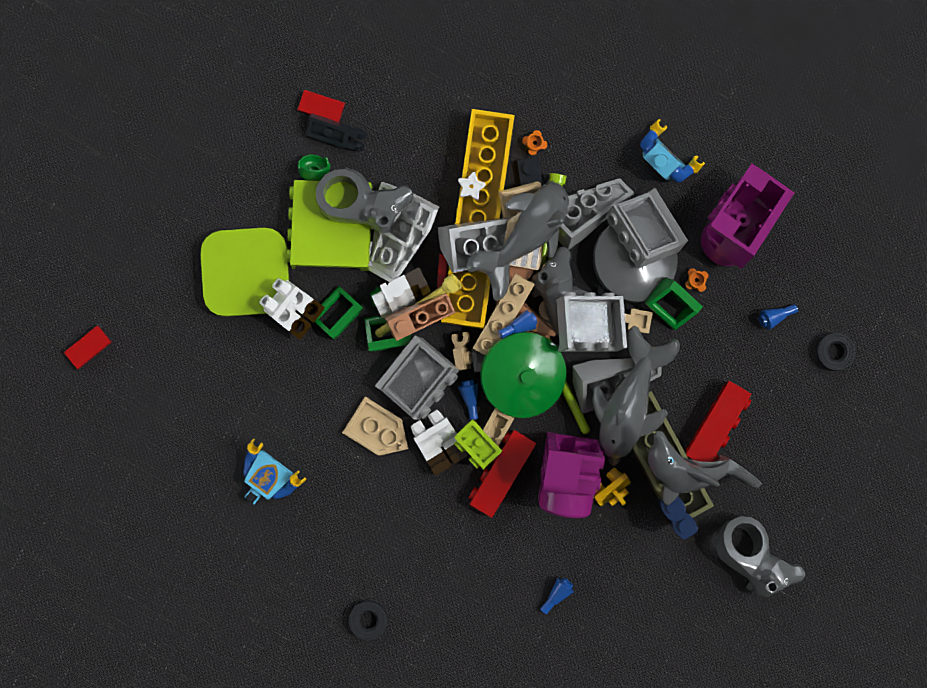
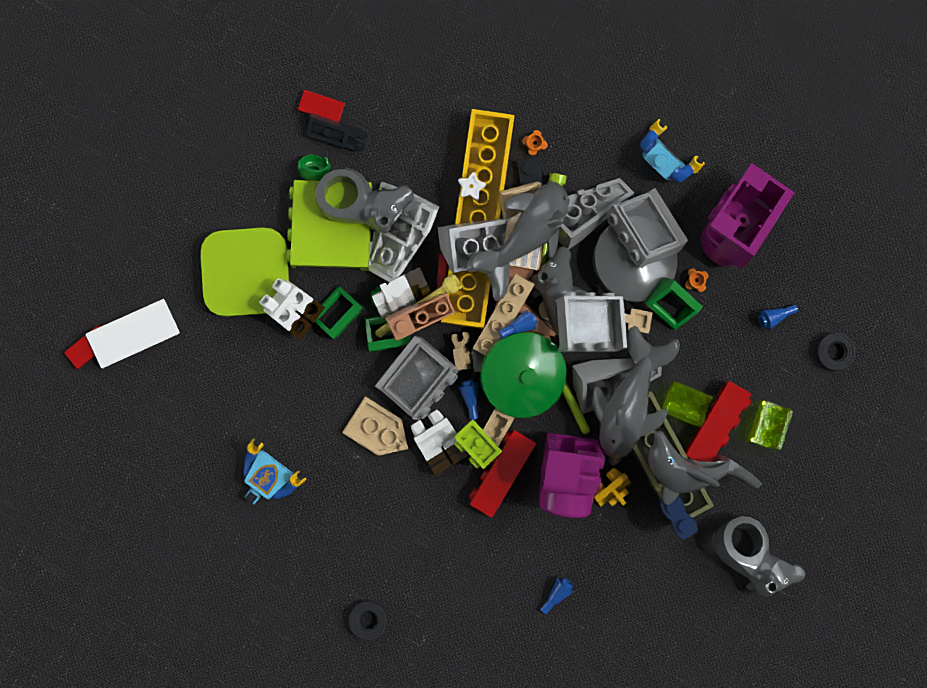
(132, 333): none -> white sticker
(687, 403): none -> clear neon green bracket
(770, 425): none -> clear neon green bracket

